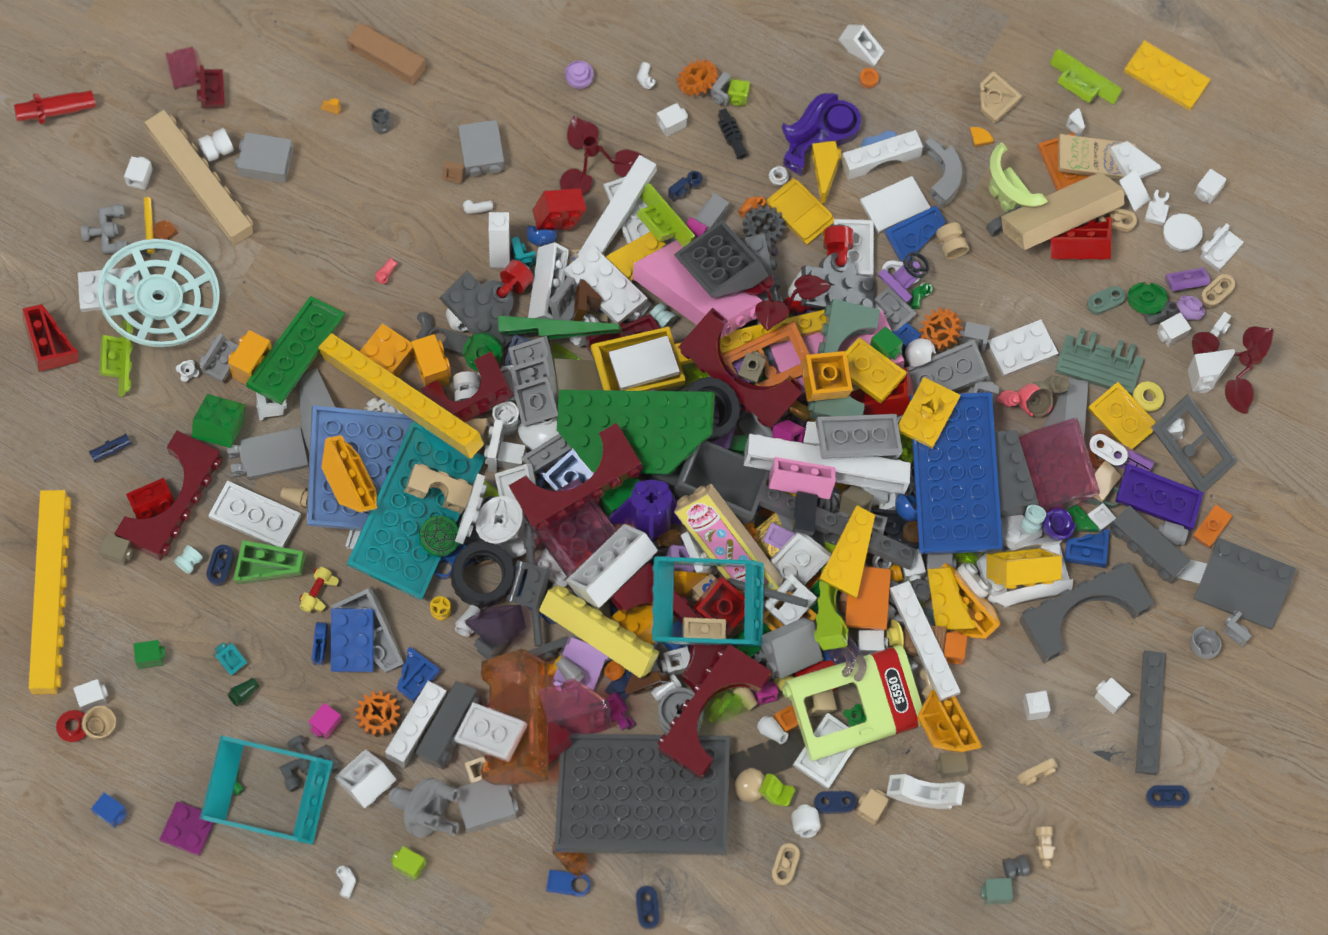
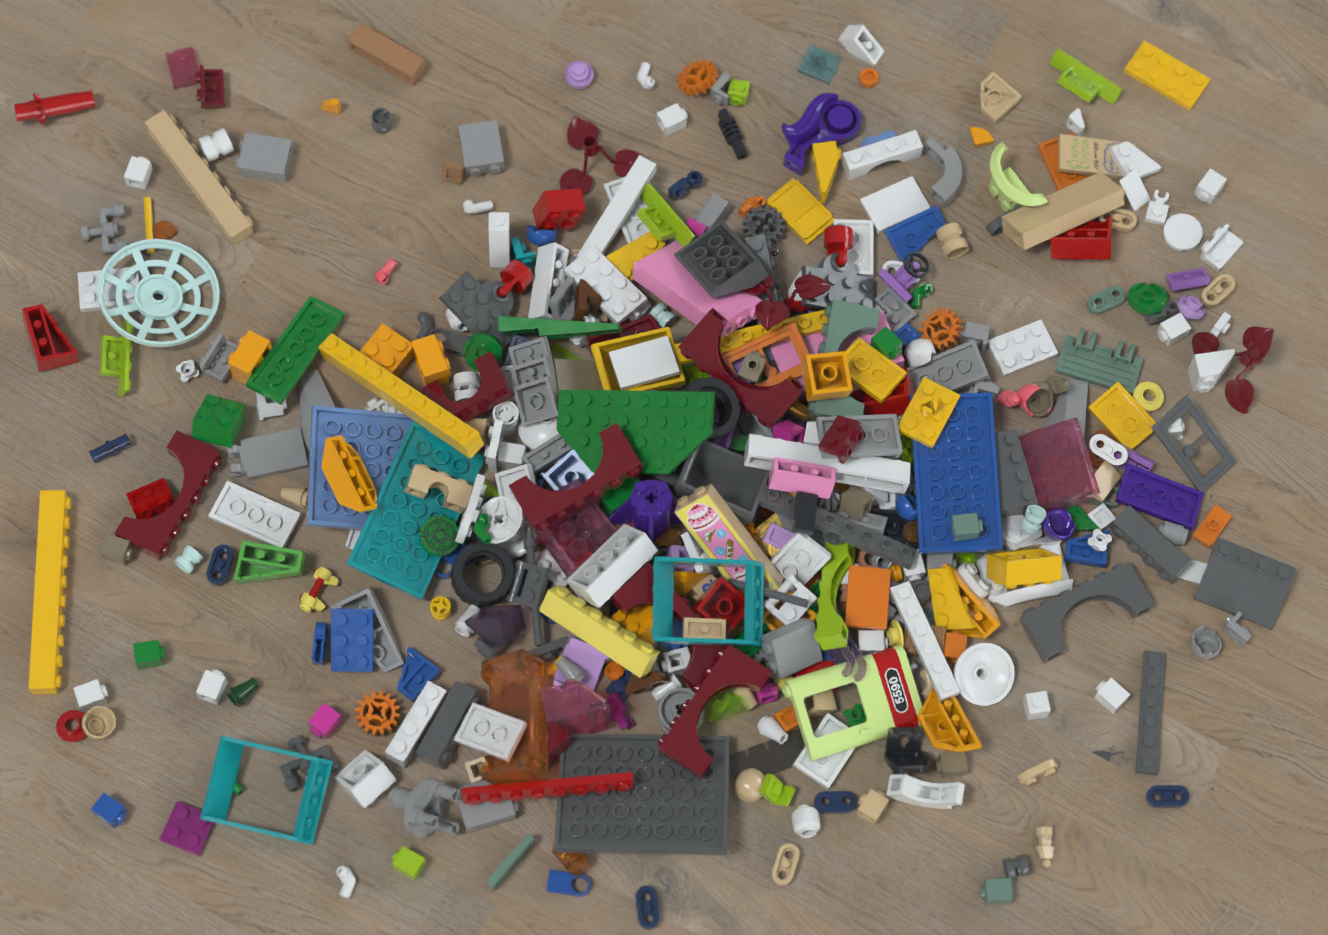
(212, 686): none -> white brick
(229, 657): teal bracket -> none
(480, 528): none -> green arm
(510, 862): none -> sand green tile
(551, 787): none -> red plate
(778, 171): white plate -> none
(819, 64): none -> clear light blue piece
(841, 438): none -> dark red bracket
(849, 555): yellow wing -> none
(909, 757): none -> black piece
(966, 526): none -> sand green brick
(995, 678): none -> white dish
(1099, 545): none -> white plate

